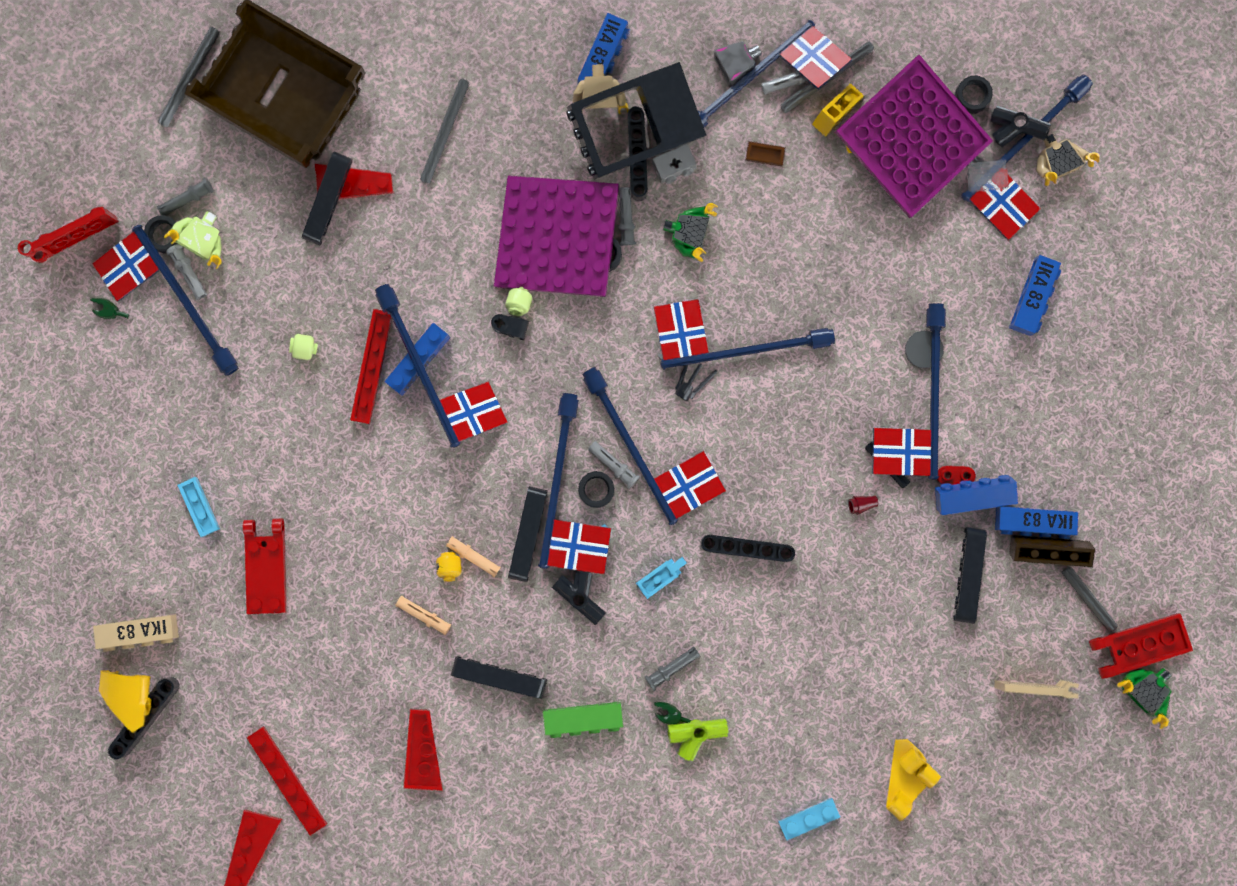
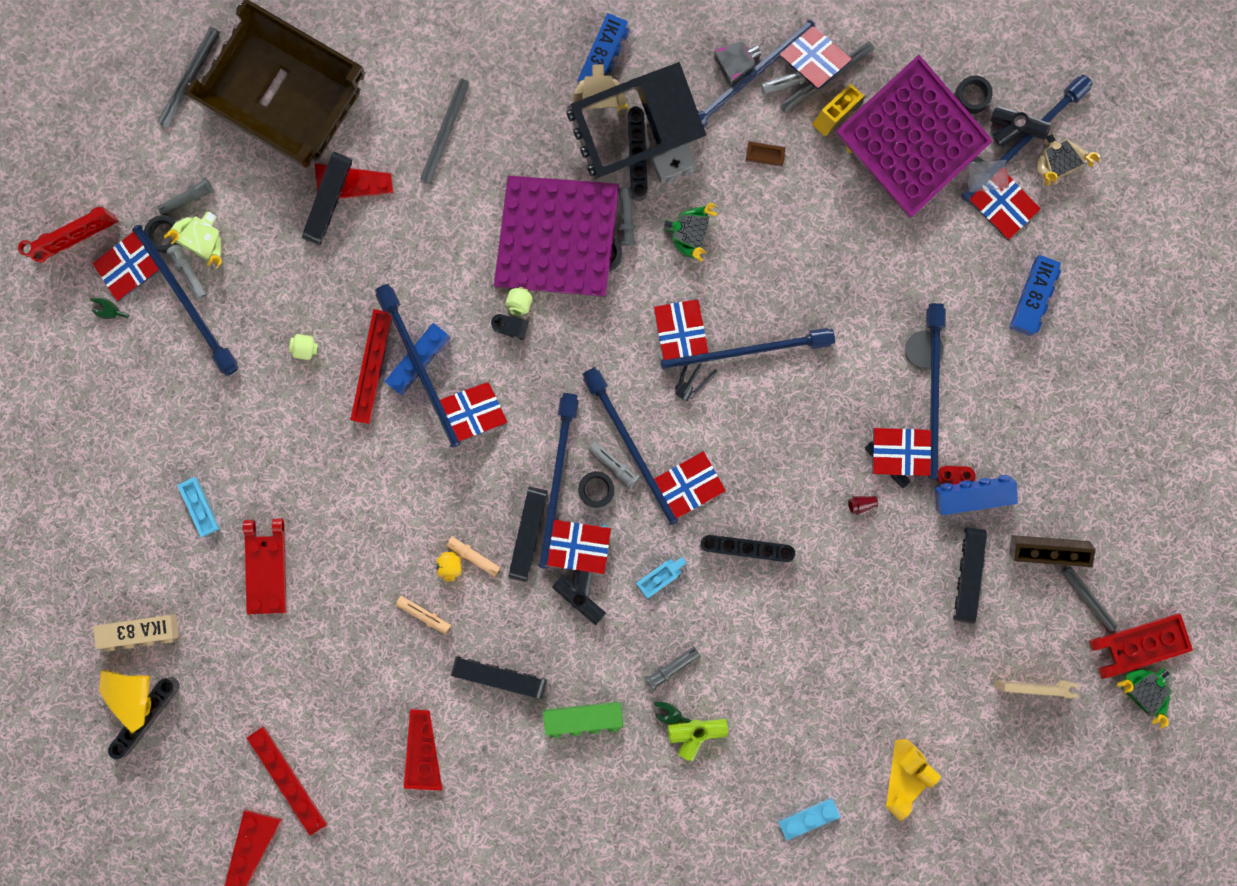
(1036, 521): blue brick -> none

